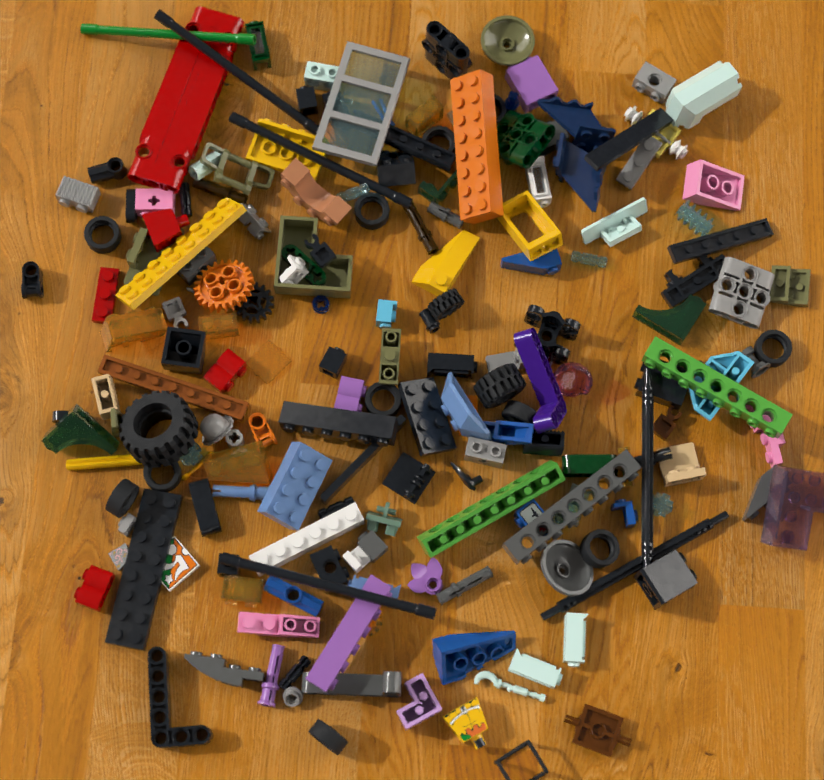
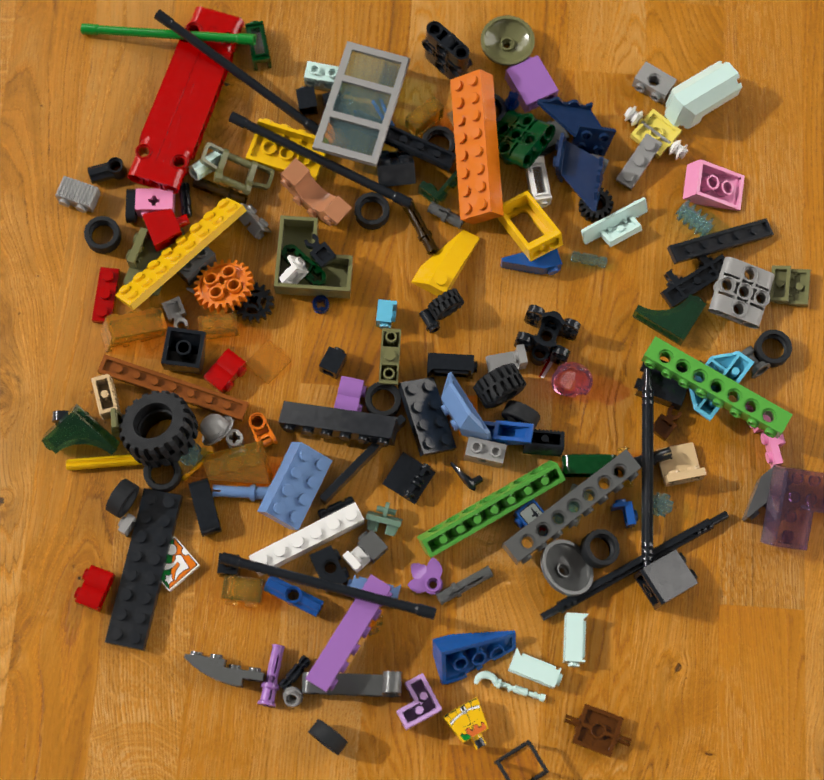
(32, 284): black piece -> none
(119, 556): light grey tile -> none
(165, 706): black beam -> none
(278, 625): bright pink slope -> none
(354, 192): clear light blue axle -> none
(551, 401): dark purple beam -> none
(605, 211): none -> black tyre
(628, 139): black tile -> none

